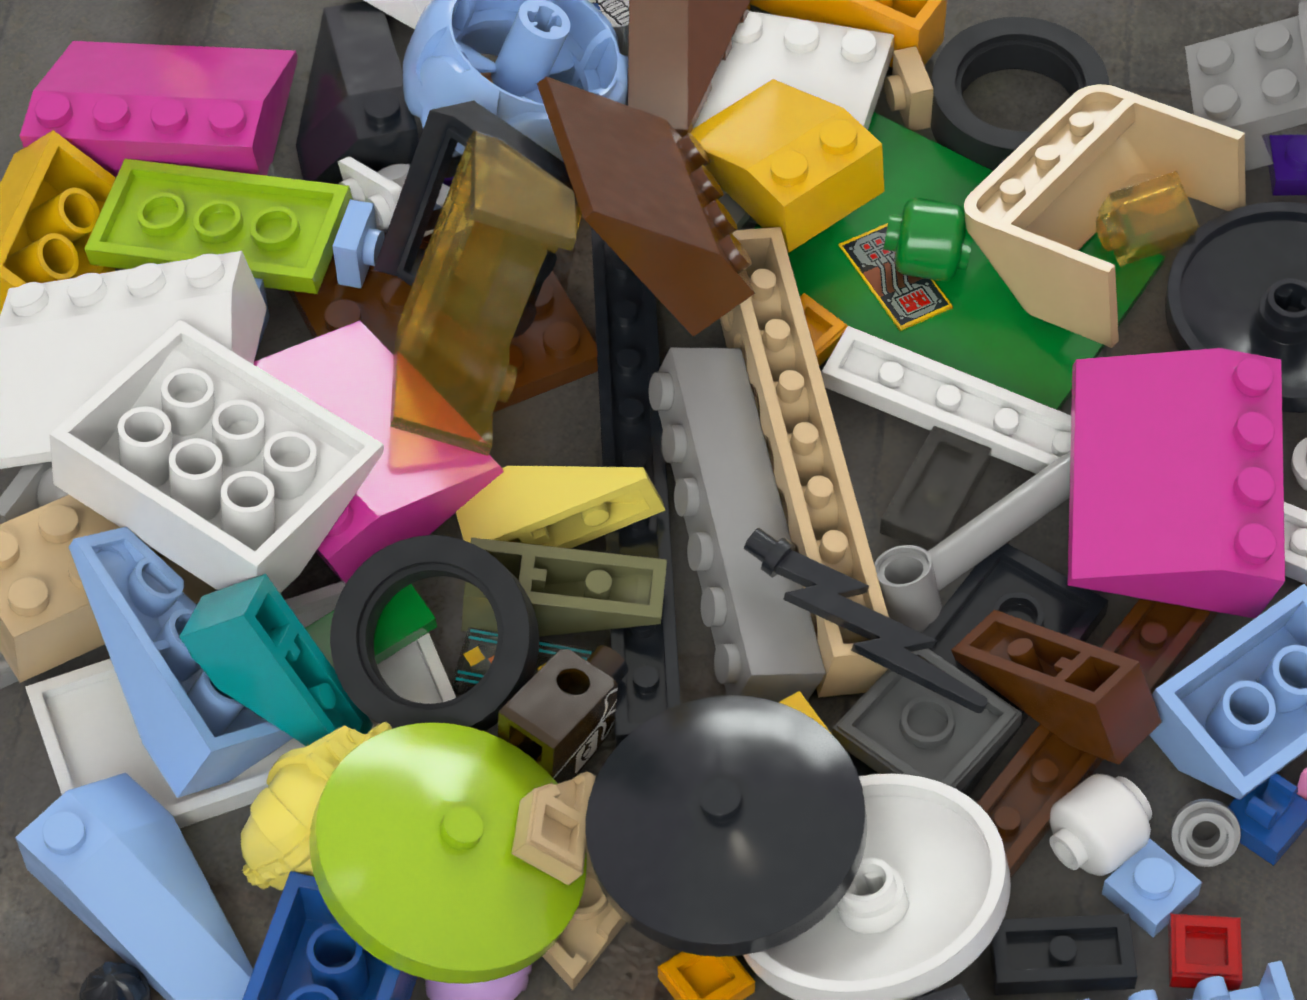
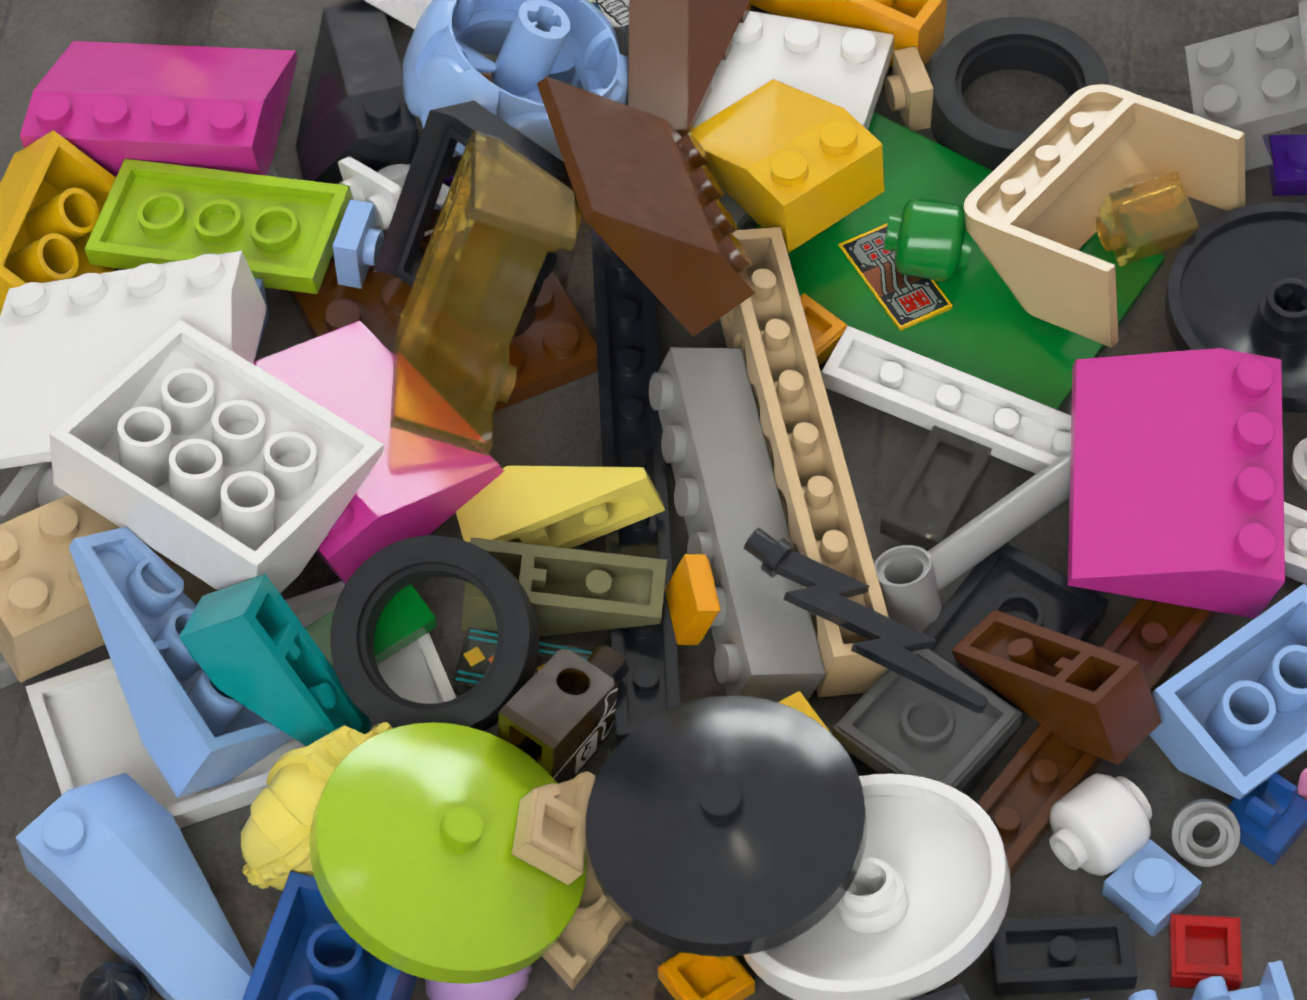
(692, 599): none -> light orange tile

